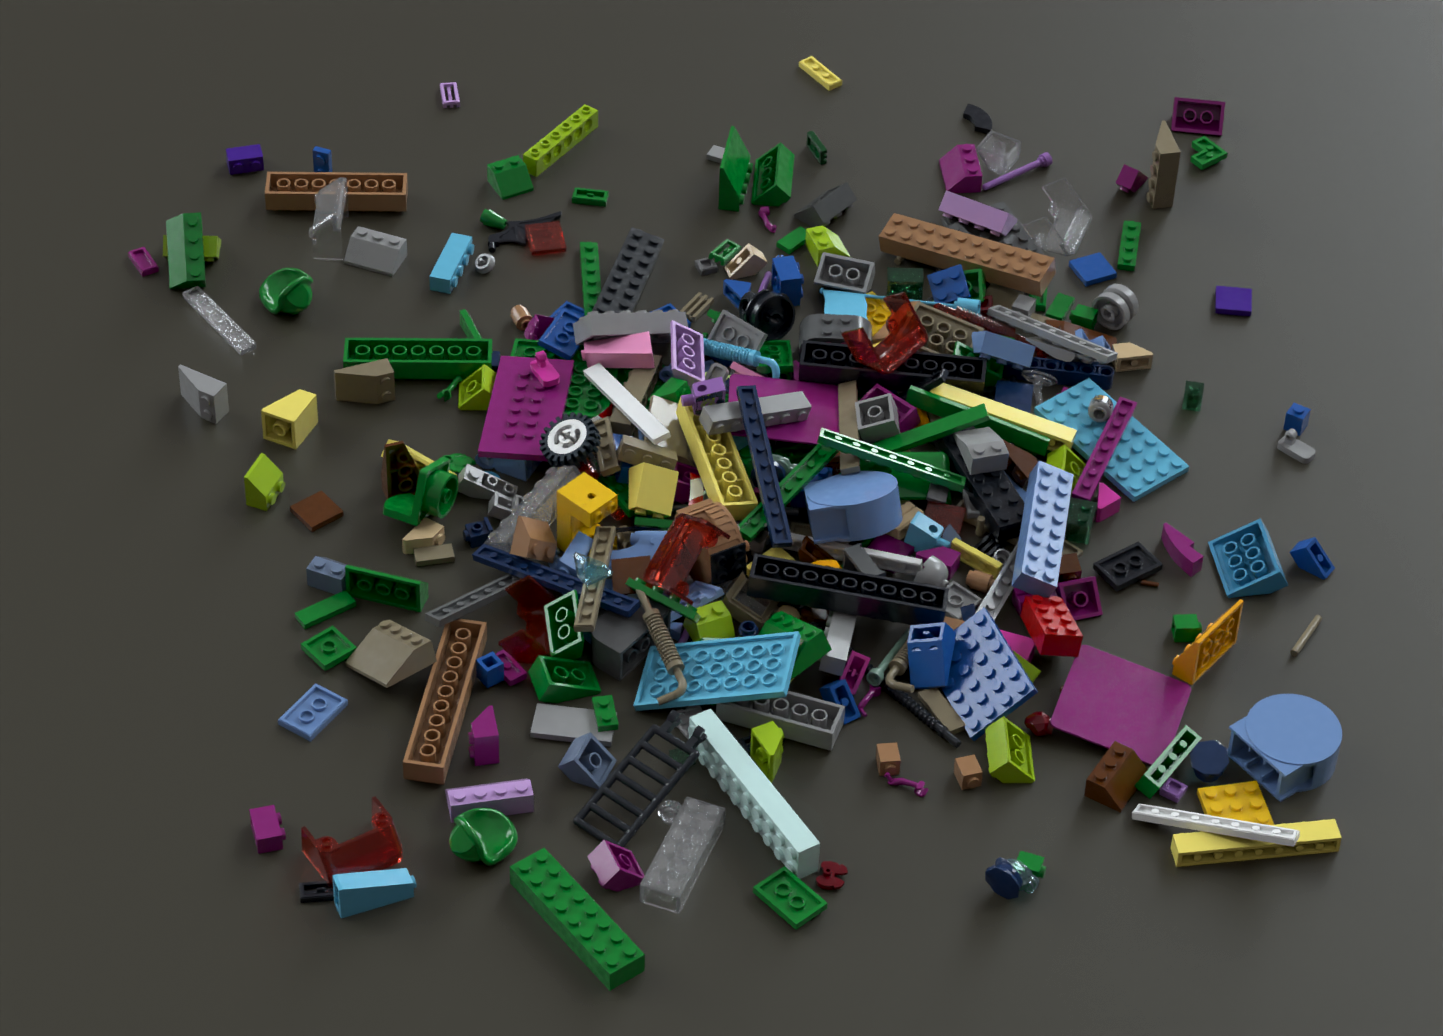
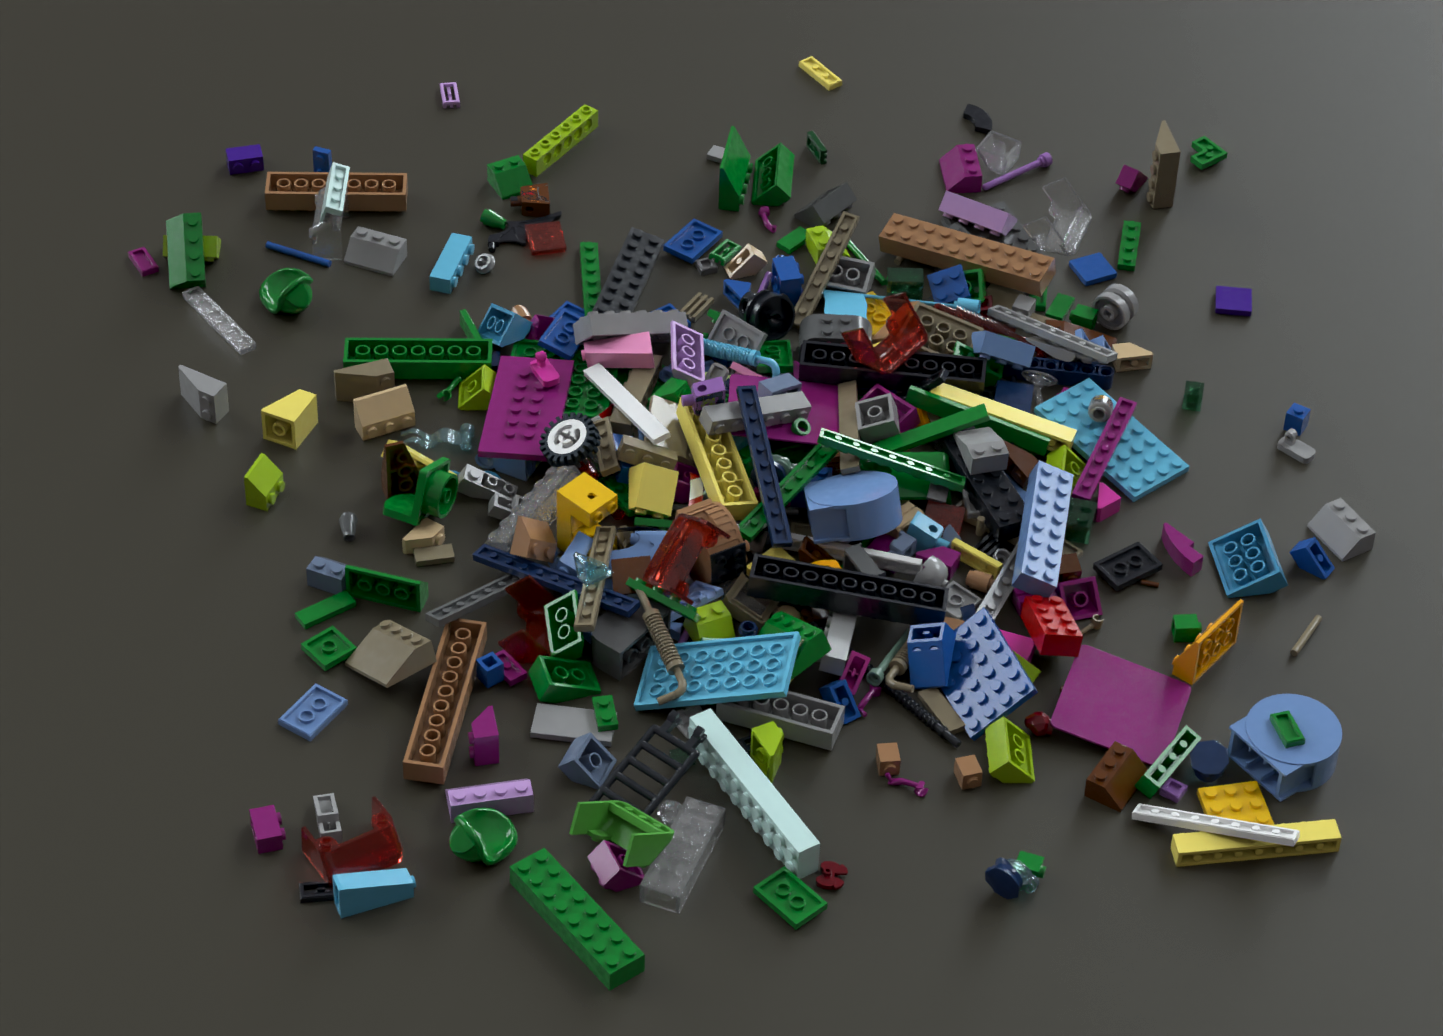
(299, 254): none -> blue bar
(316, 511): reddish brown tile -> none
(327, 816): none -> light grey slope
(335, 190): none -> light aqua panel
(348, 525): none -> dark grey cone
(383, 412): none -> tan slope
(459, 461): green plate -> none
(461, 437): none -> clear light blue flag
(477, 532): dark blue brick -> none
(503, 326): none -> dark azure slope
(533, 200): none -> reddish brown torso
(590, 197): green tile -> none
(625, 826): none -> bright green windscreen
(692, 241): none -> blue plate
(778, 385): none -> sand blue brick
(802, 423): none -> green piece
(825, 267): none -> dark tan tile
(859, 255): none -> green bar
(903, 545): none -> sand blue brick
(1095, 624): none -> dark tan hand
(1198, 116): magenta slope -> none
(1287, 729): none -> green tile
(1342, 530): none -> light grey slope

